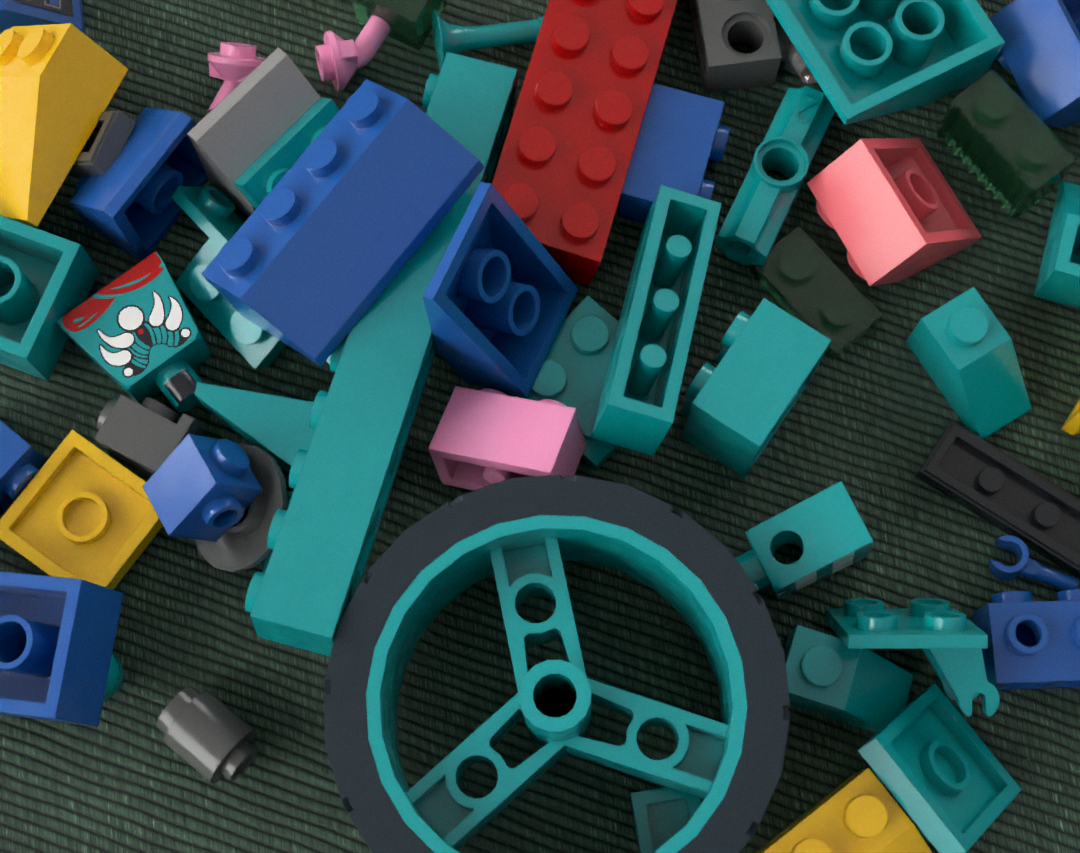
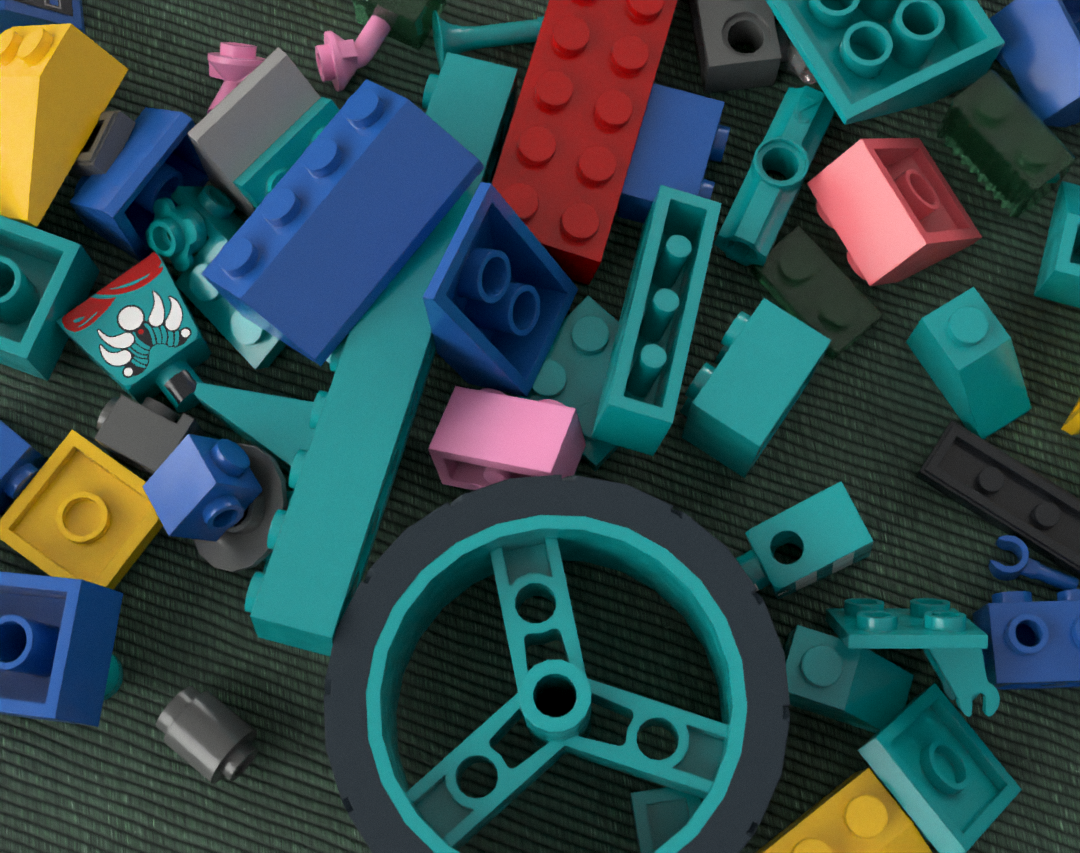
(176, 232): none -> teal plate

